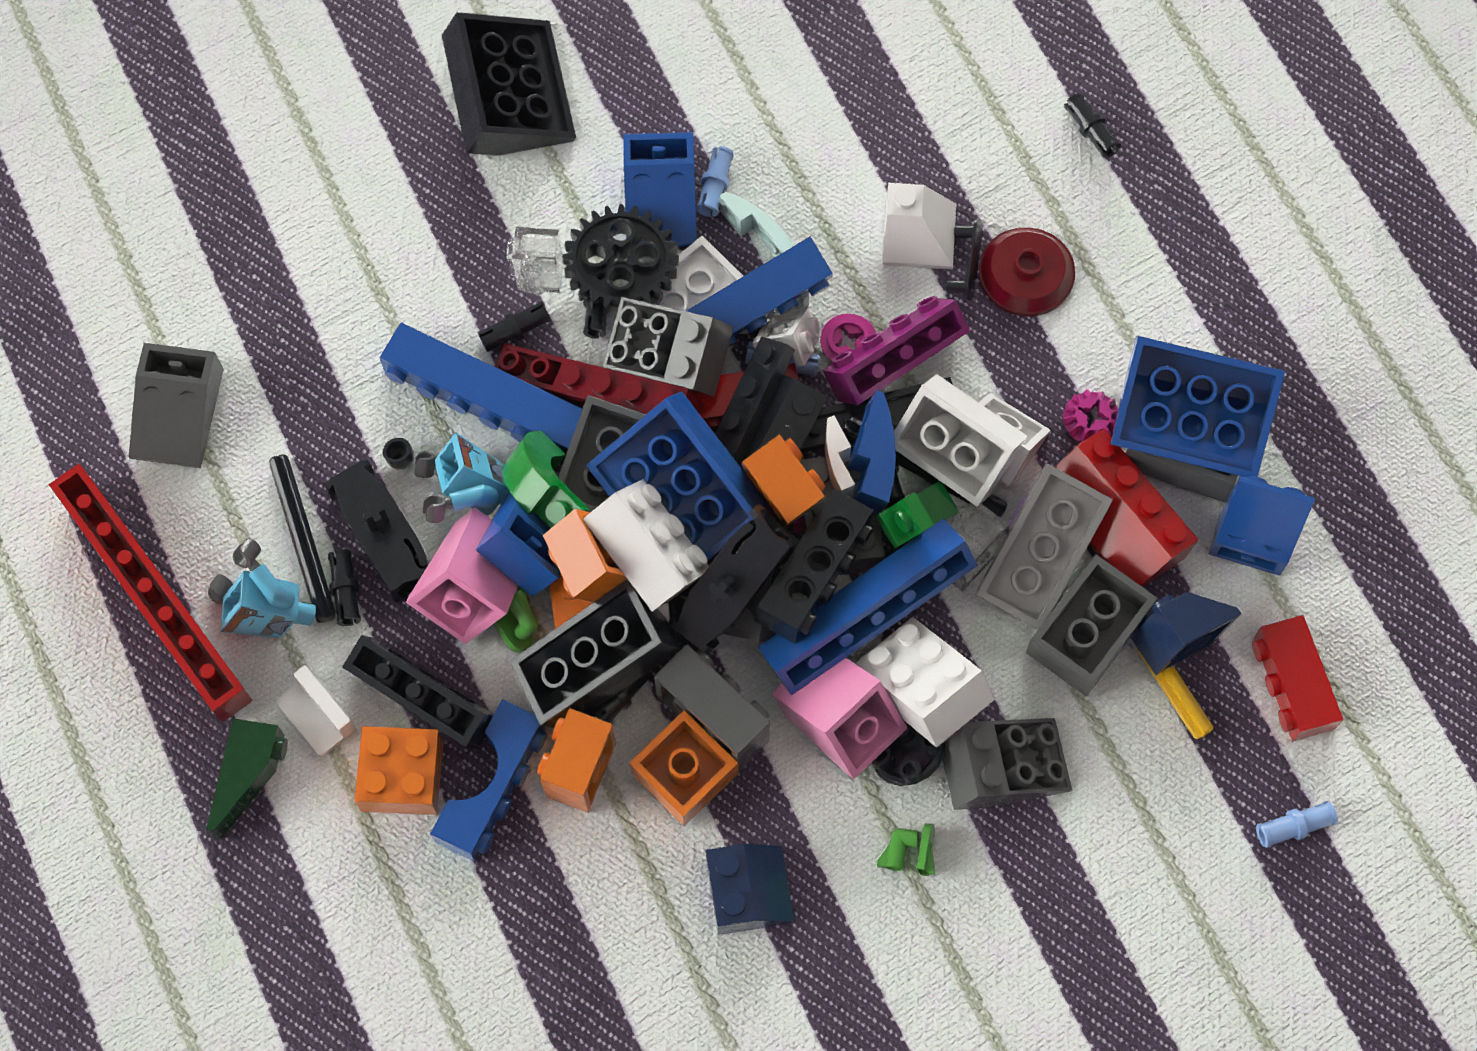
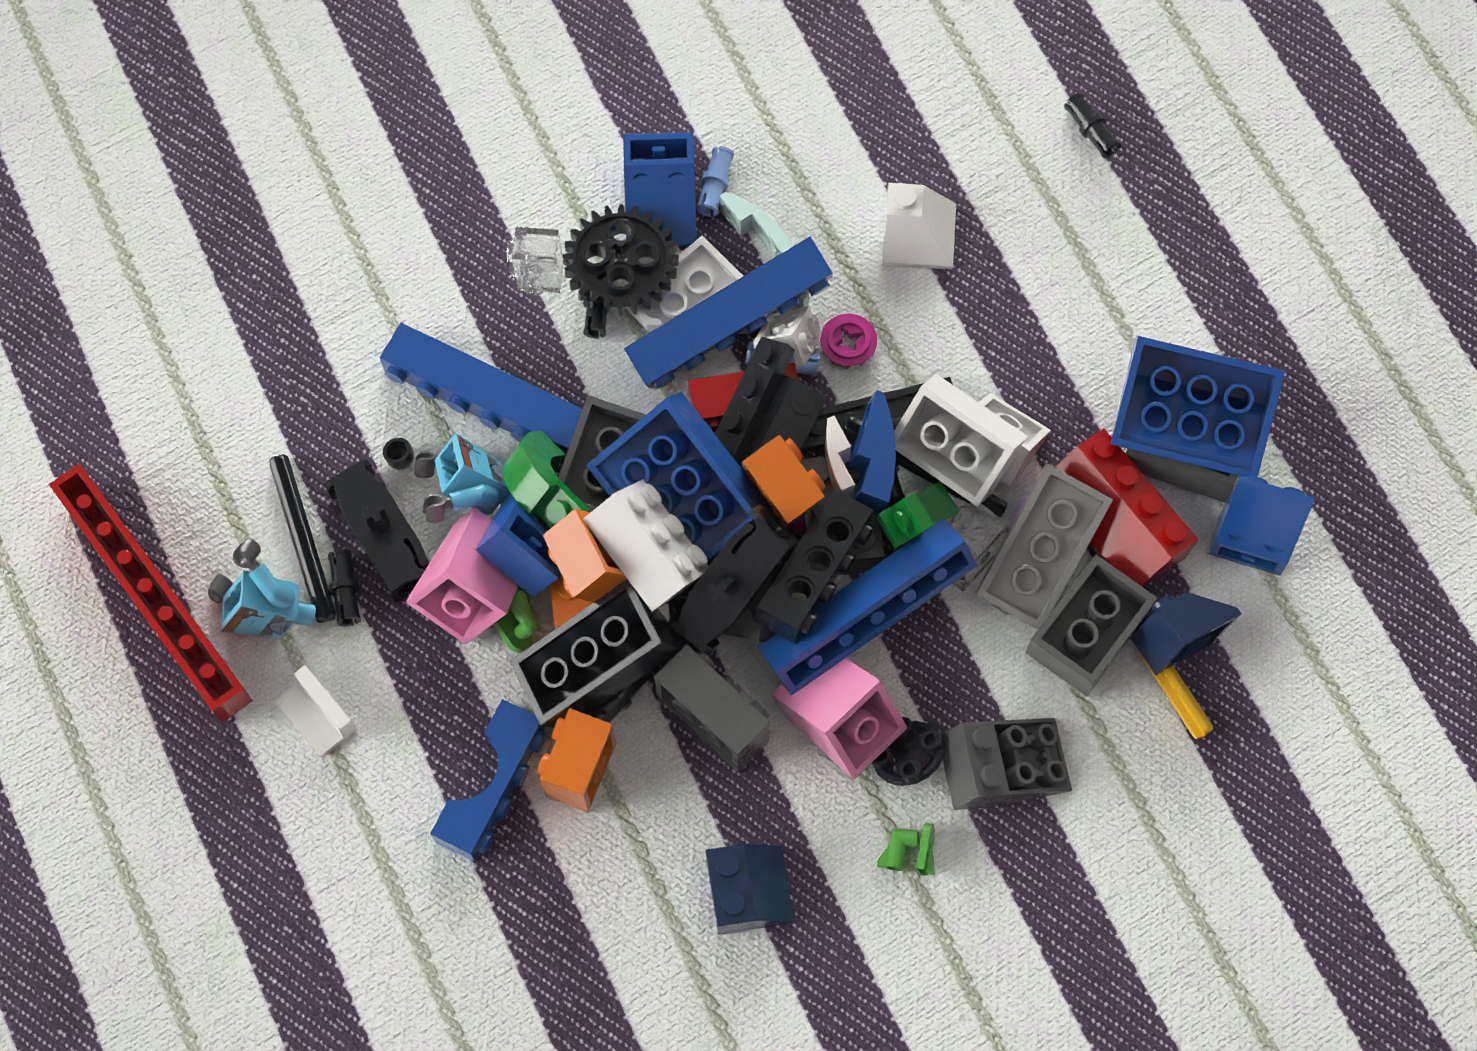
(173, 404): dark grey slope -> none
(247, 766): dark green slope -> none
(399, 770): orange brick -> none
(418, 691): black brick -> none
(506, 84): black slope -> none
(514, 326): black pin -> none
(576, 380): dark red slope -> none
(668, 345): dark grey slope -> none
(684, 768): orange brick -> none
(896, 350): magenta brick -> none
(928, 681): white brick -> none
(968, 286): black piece -> none
(1026, 271): dark red piece -> none
(1076, 422): dark pink gear -> none
(1296, 678): red brick -> none
(1296, 824): light blue pin -> none

